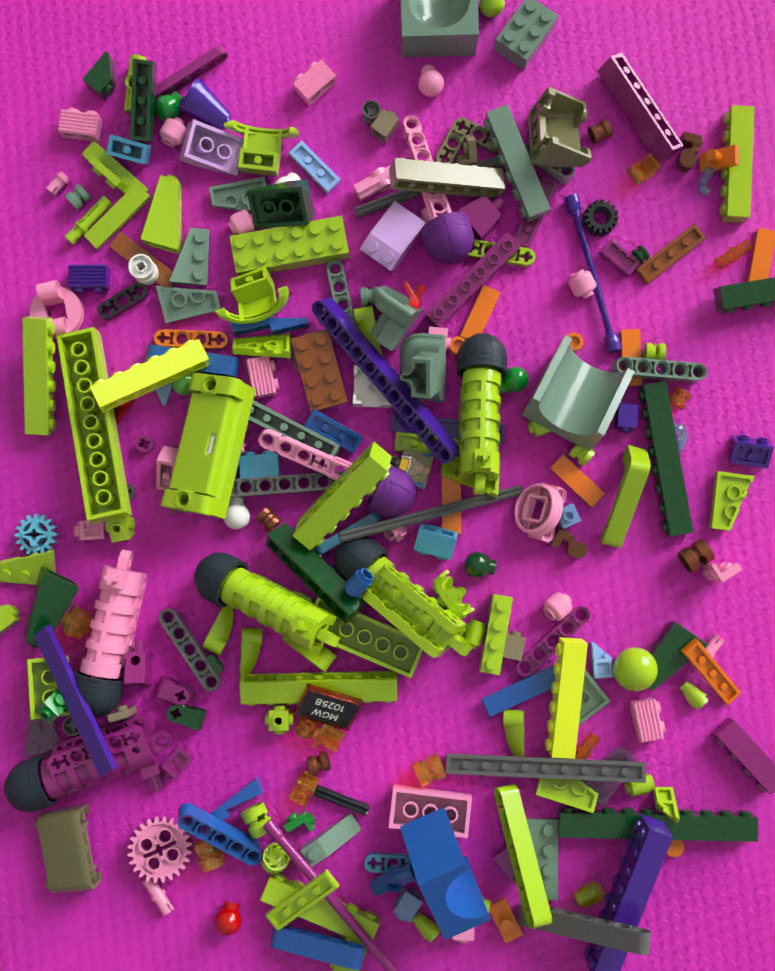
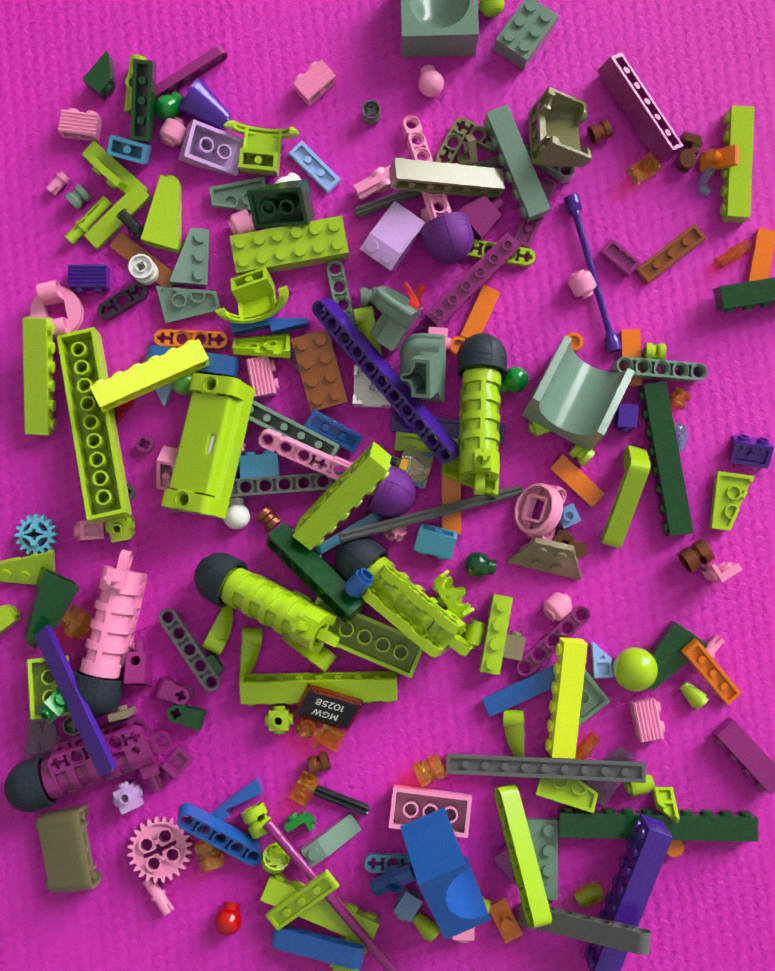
(128, 796): none -> lavender brick
(132, 225): none -> black pin
(385, 125): dark tan brick -> none
(548, 557): none -> dark tan wing
(603, 207): black tyre -> none
(641, 253): dark green bush -> none

